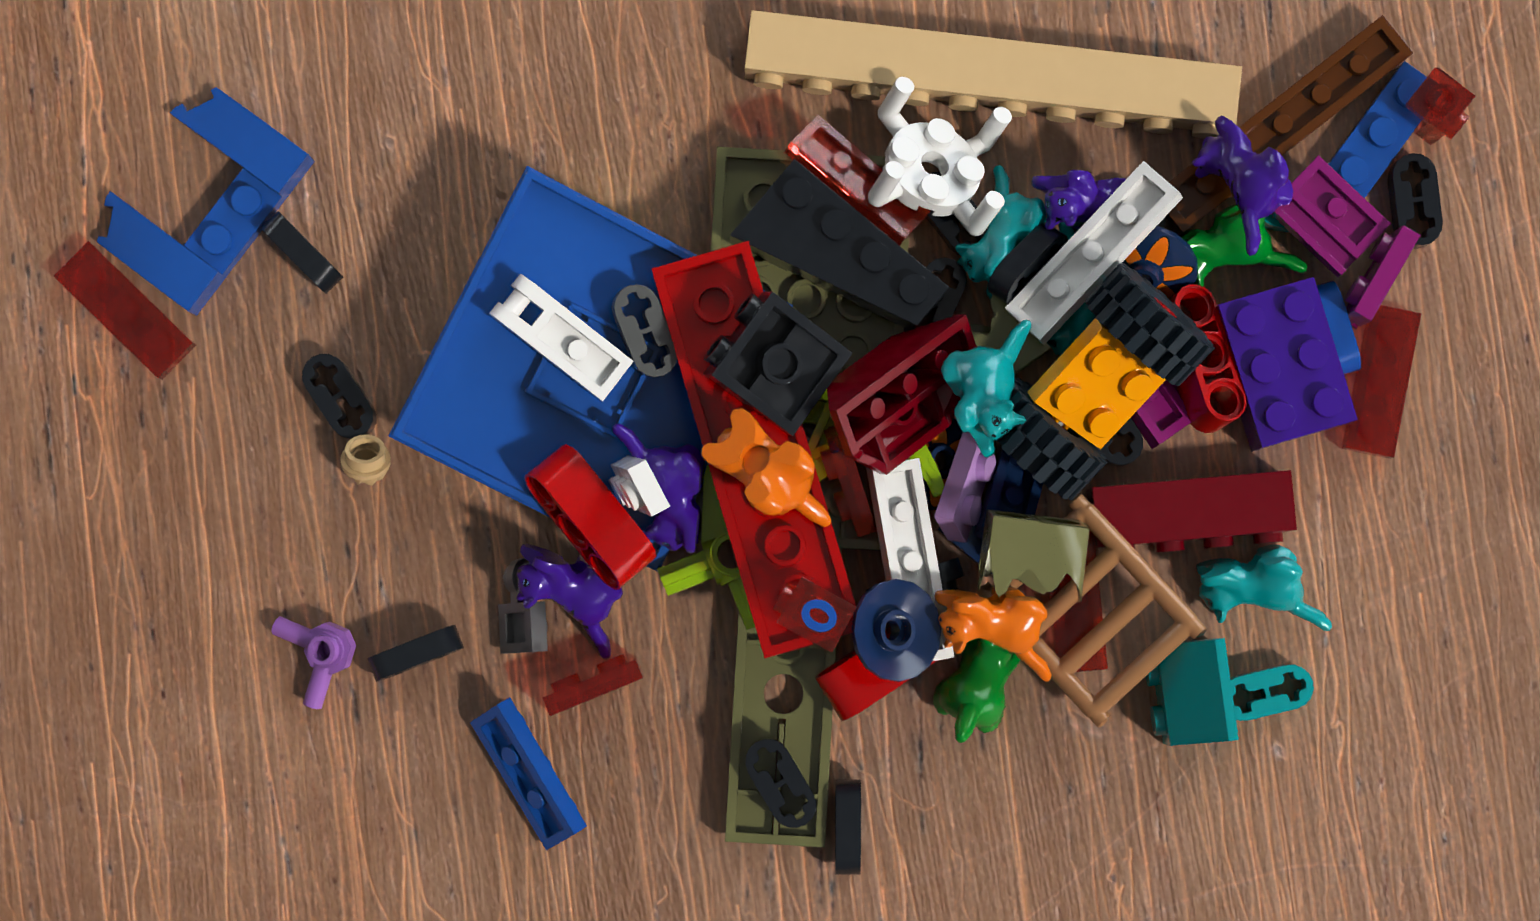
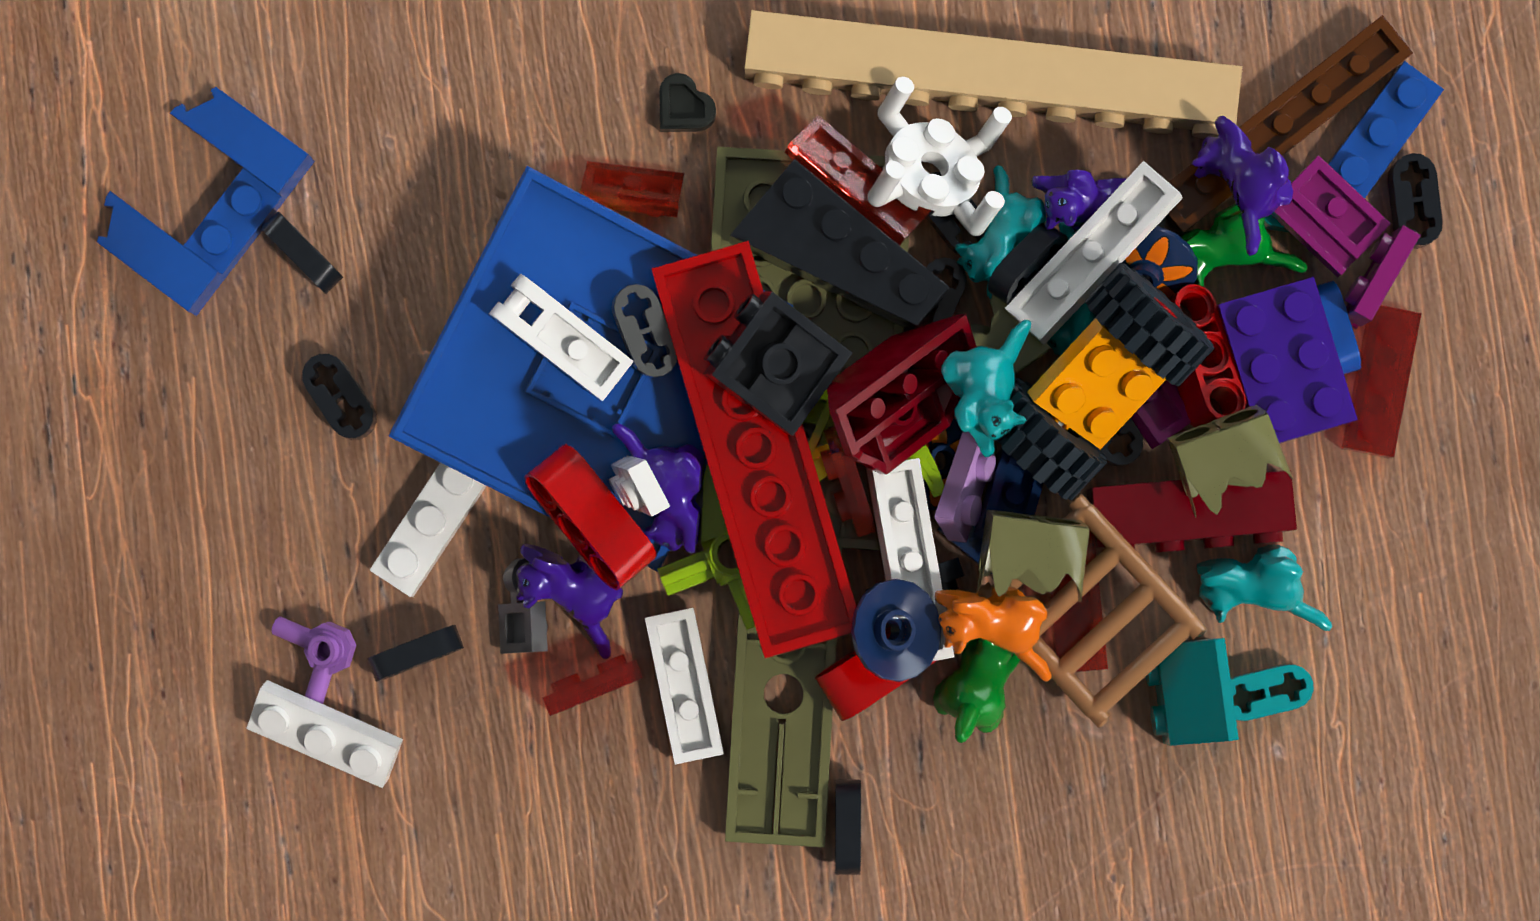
(125, 310): clear red plate -> none
(324, 733): none -> white plate
(365, 459): tan plate -> none
(427, 529): none -> white plate
(528, 773): blue plate -> none
(633, 188): none -> clear red plate
(683, 106): none -> pearl dark grey tile
(684, 686): none -> white plate
(770, 790): black beam -> none
(773, 474): orange animal -> none
(813, 613): clear red brick -> none
(1225, 454): none -> olive piece
(1440, 105): clear red bracket -> none

